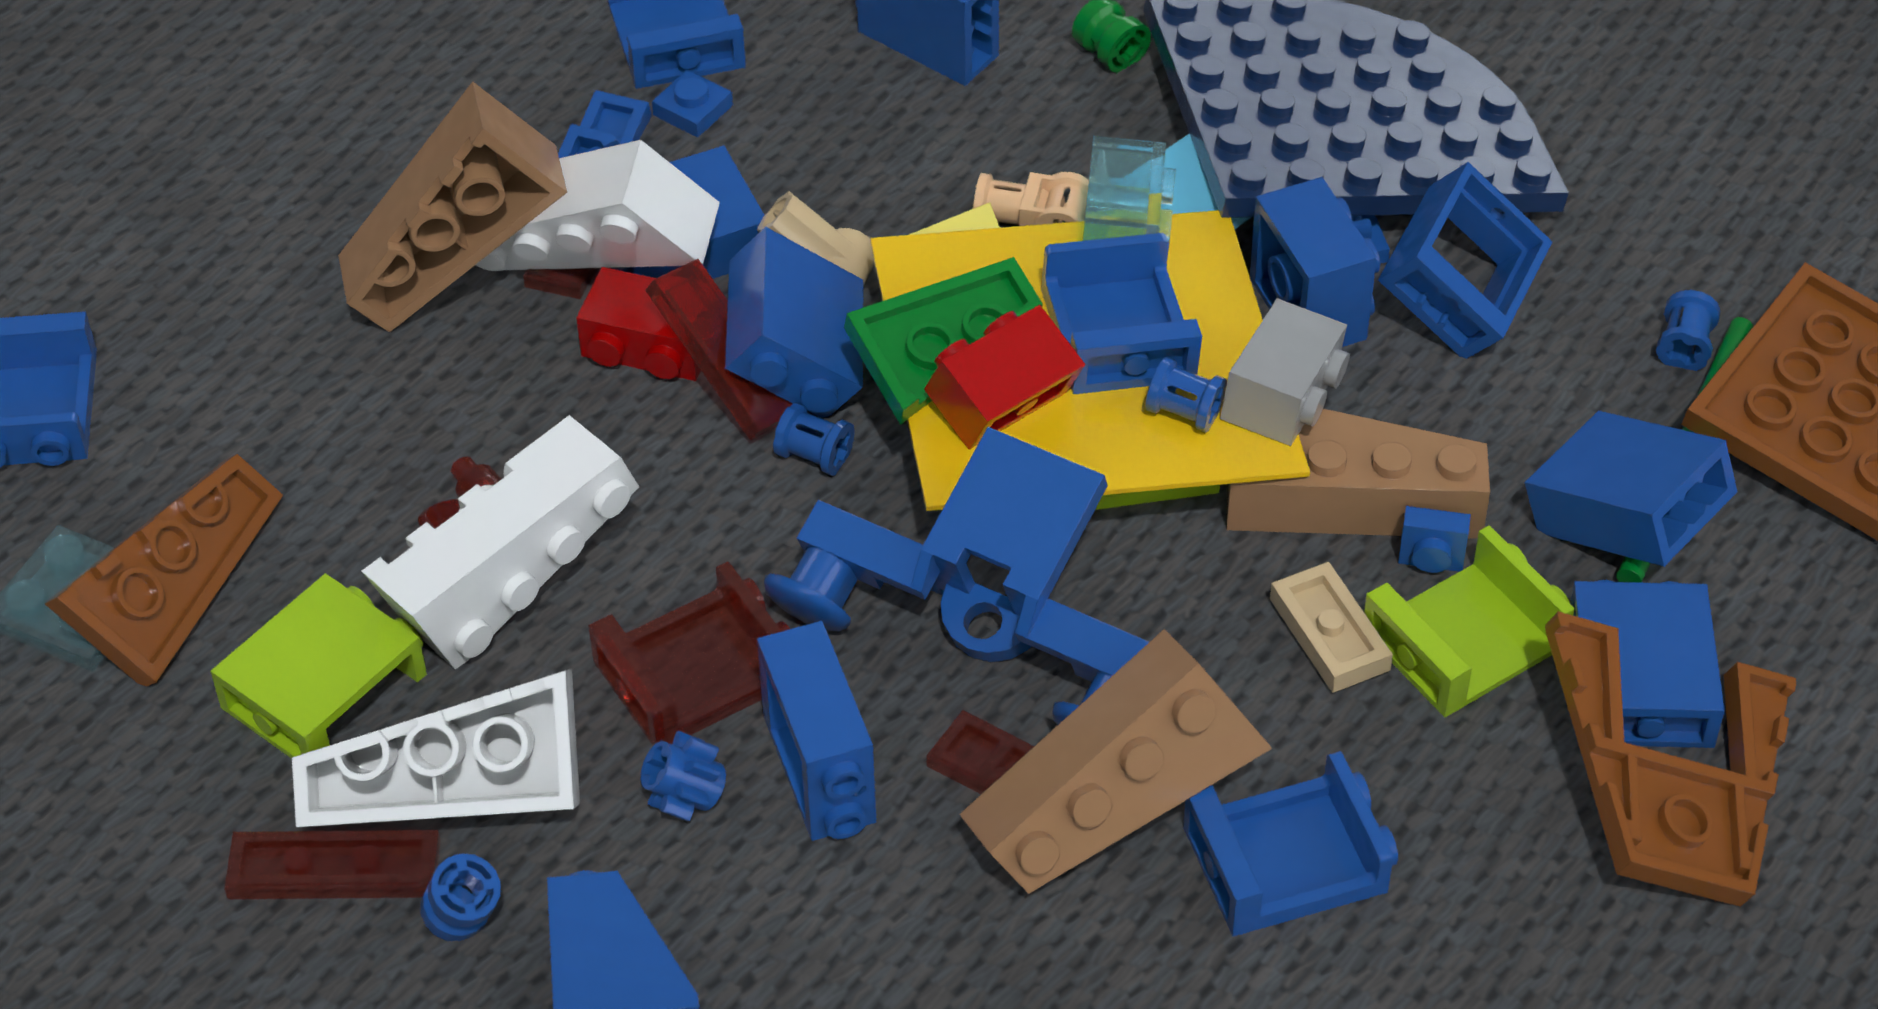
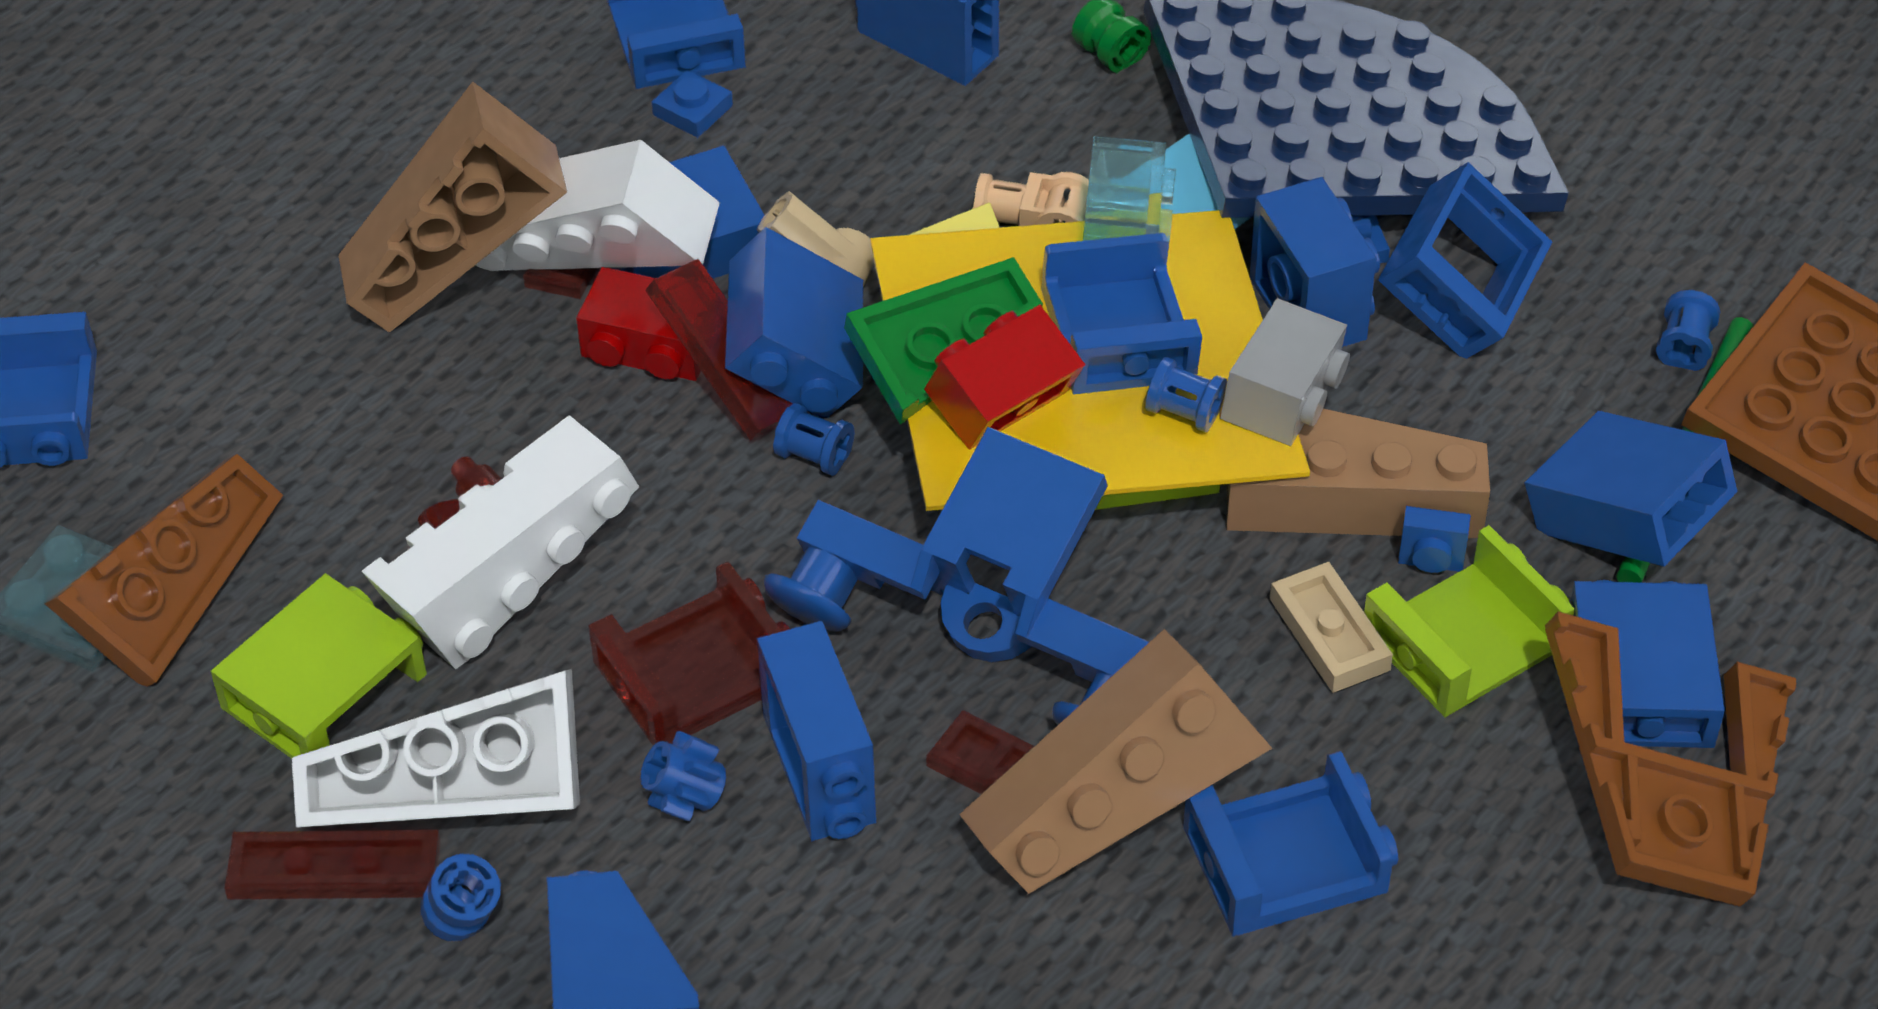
(607, 123): blue slope -> none

